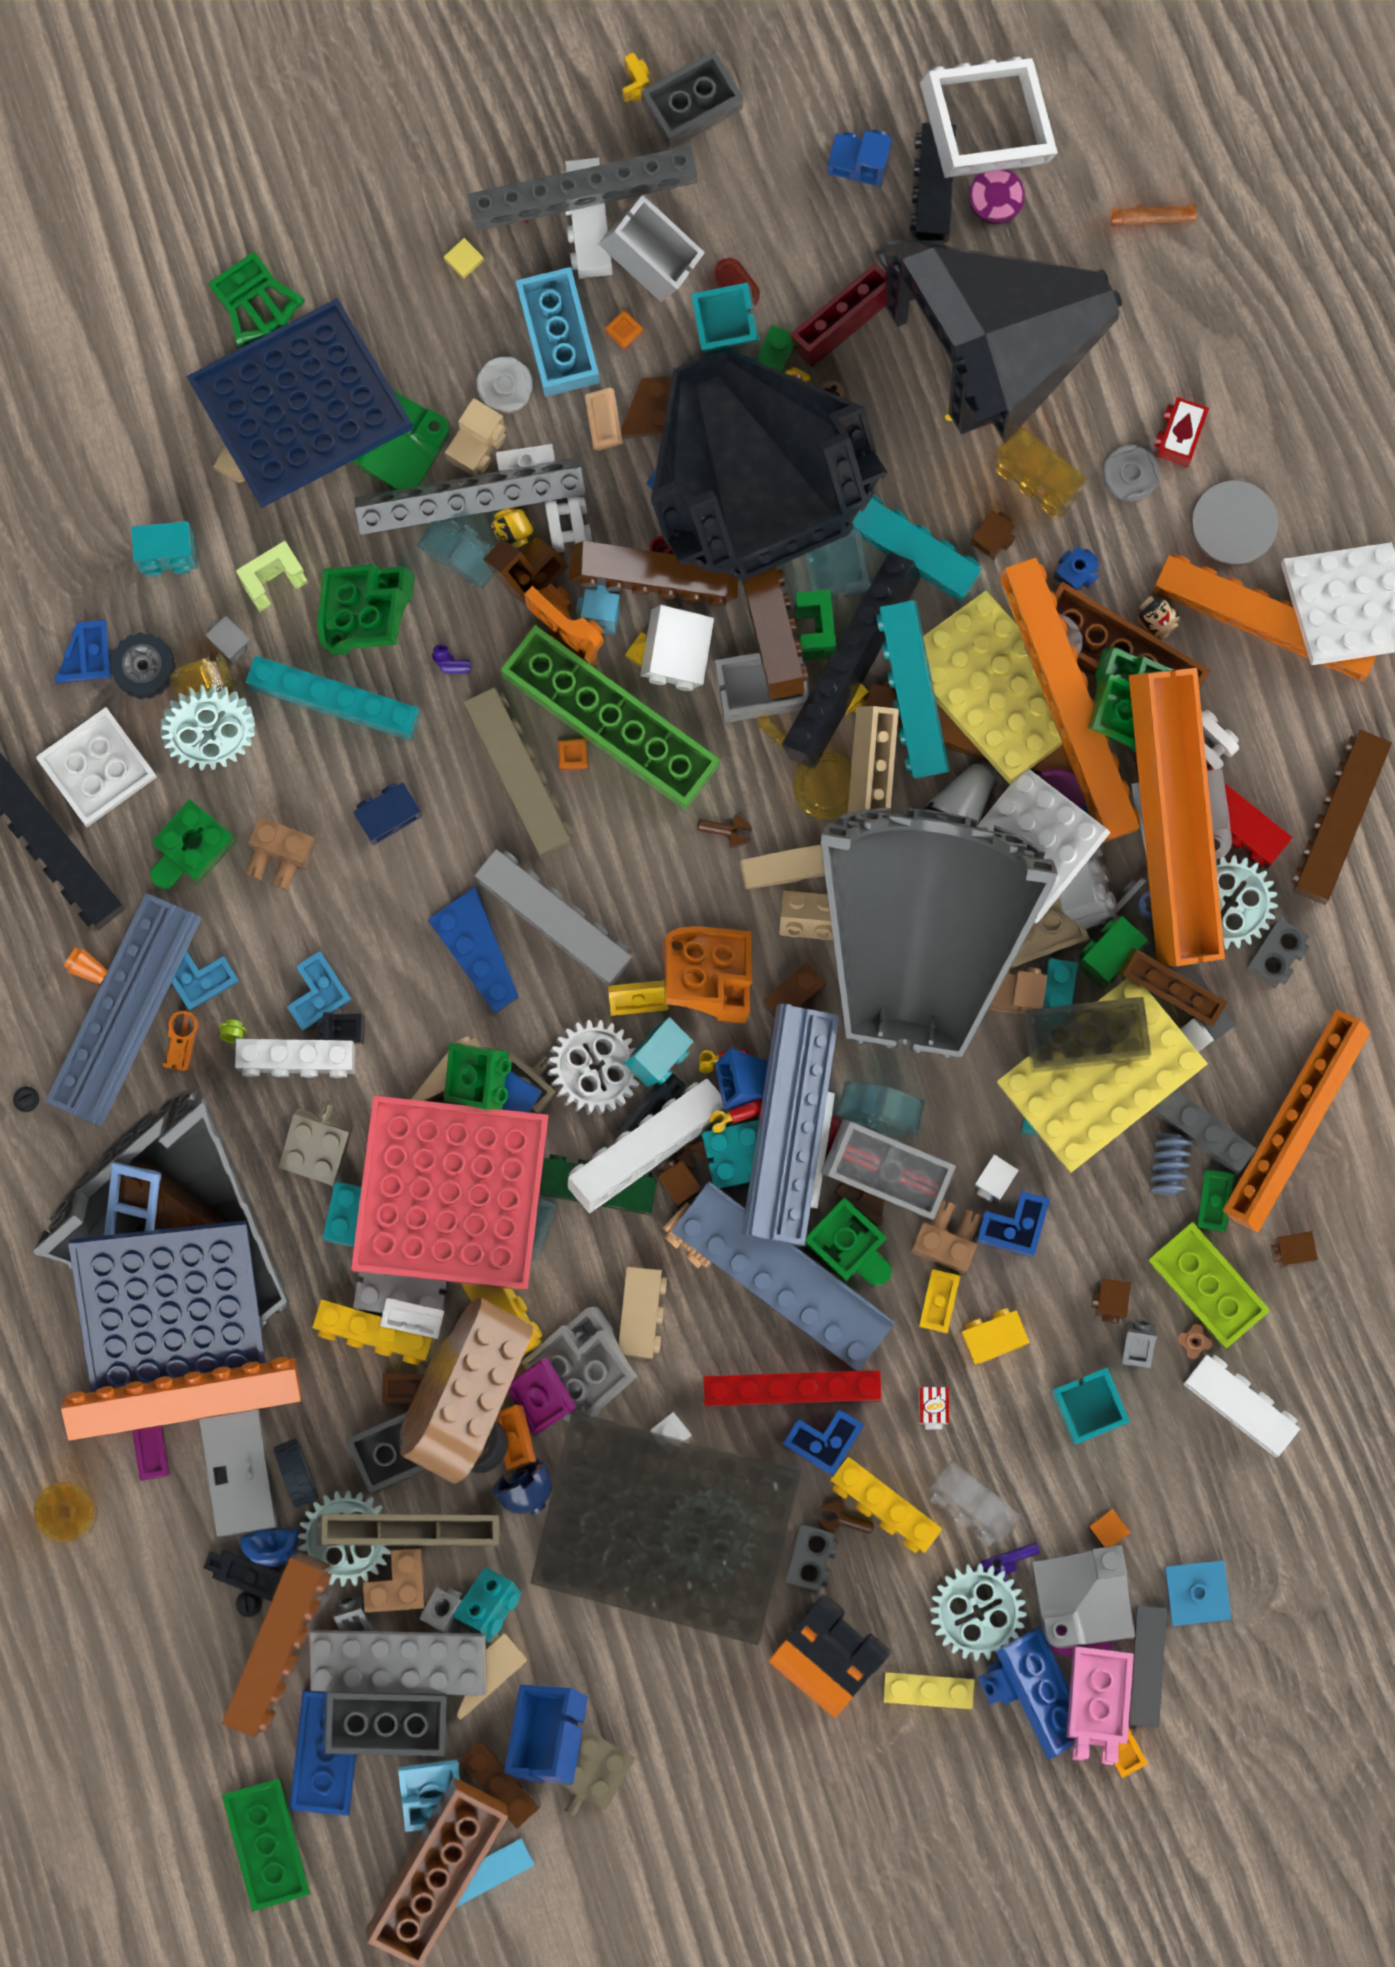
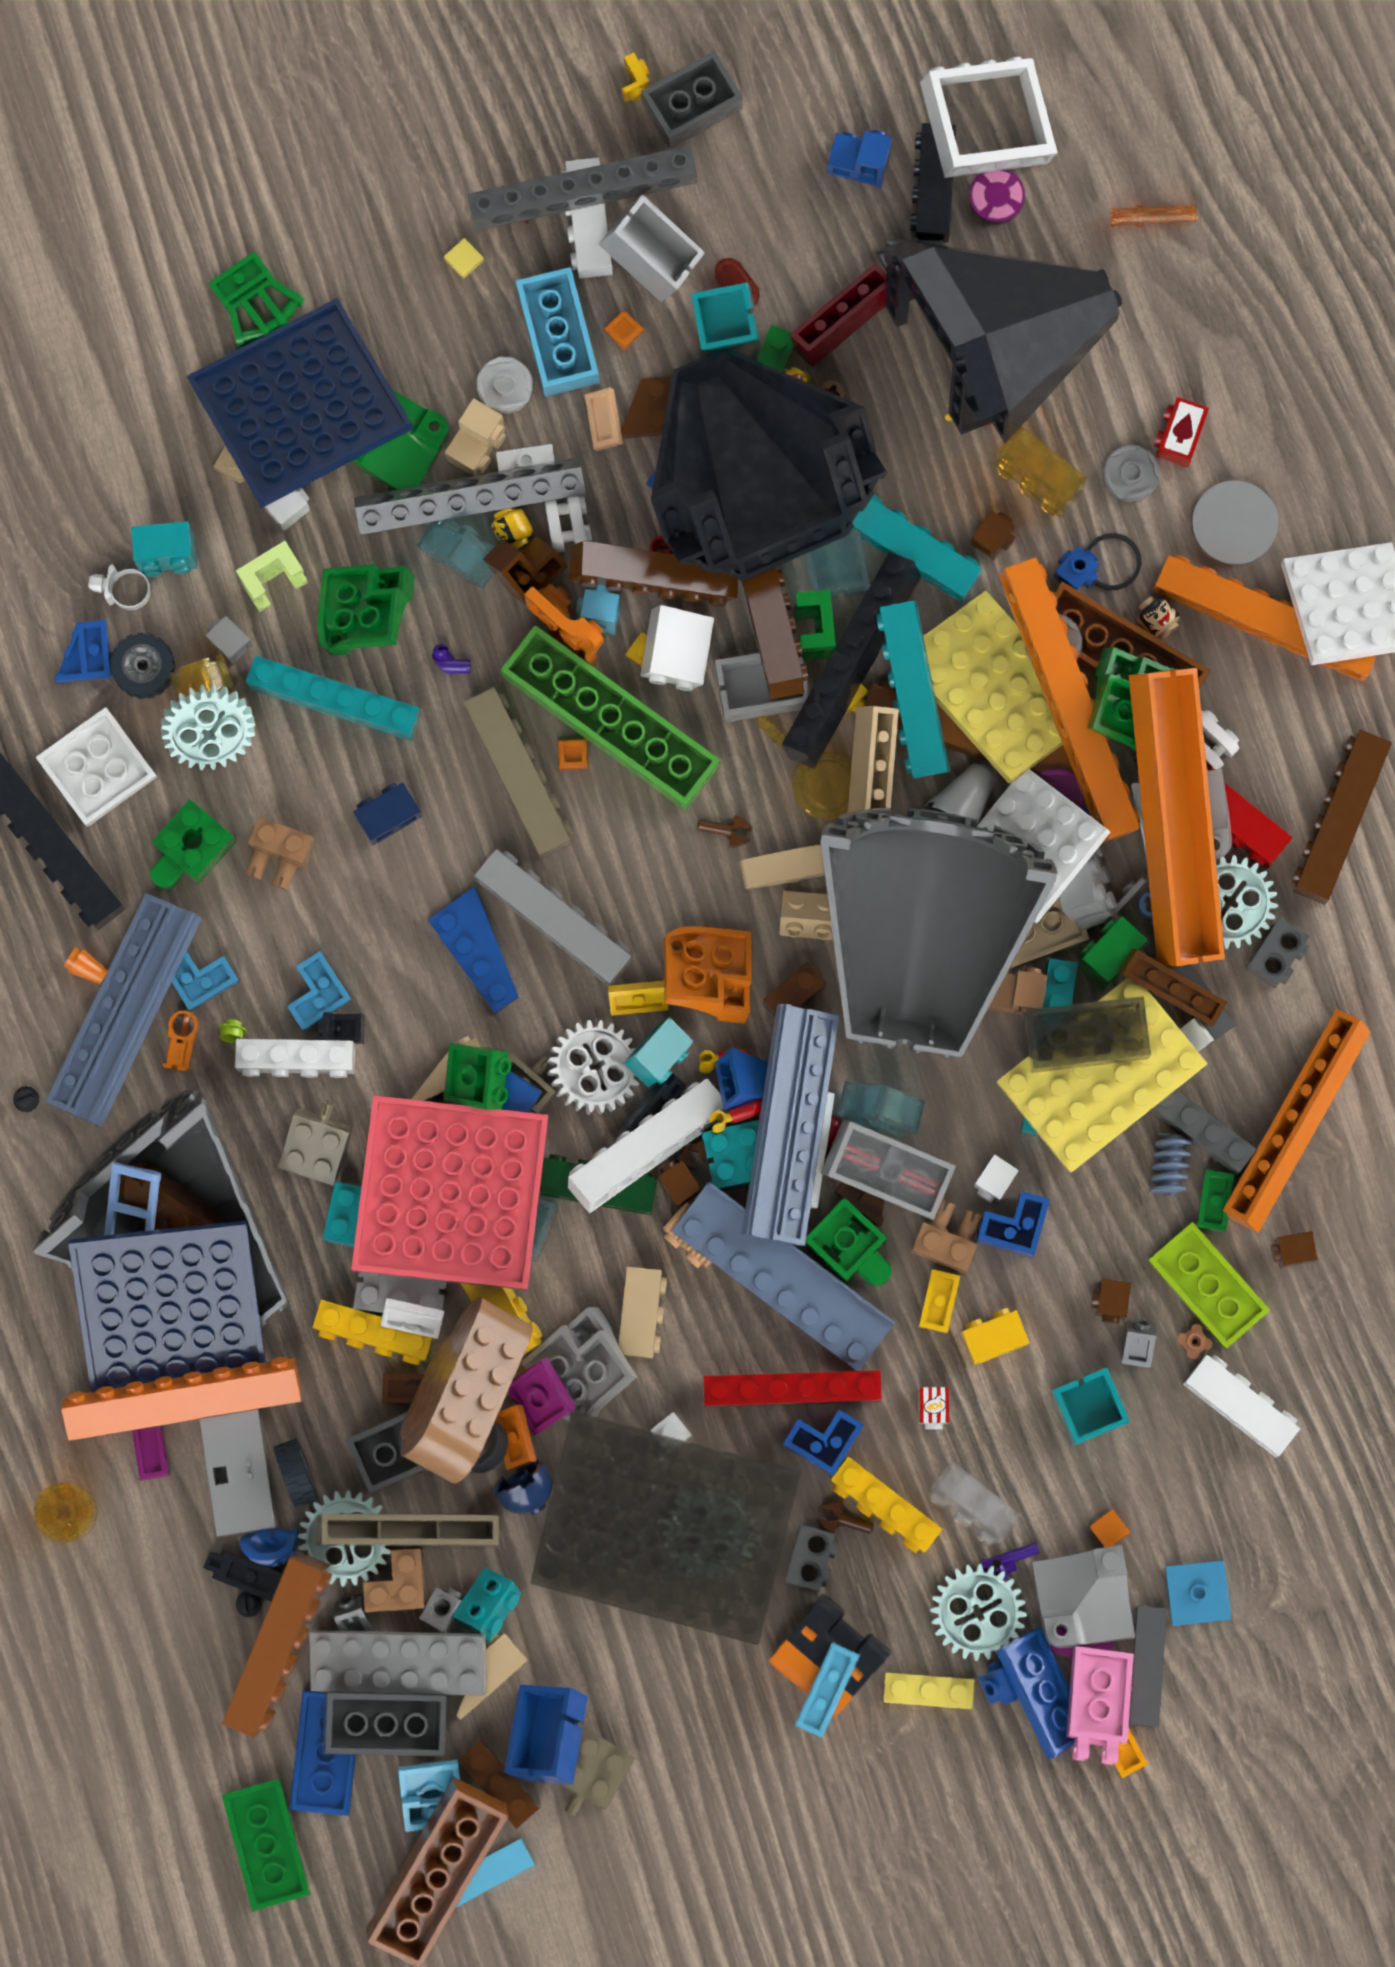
(99, 583): none -> white piece
(289, 508): none -> white brick
(827, 1690): none -> medium azure tile
(1136, 550): none -> black piece

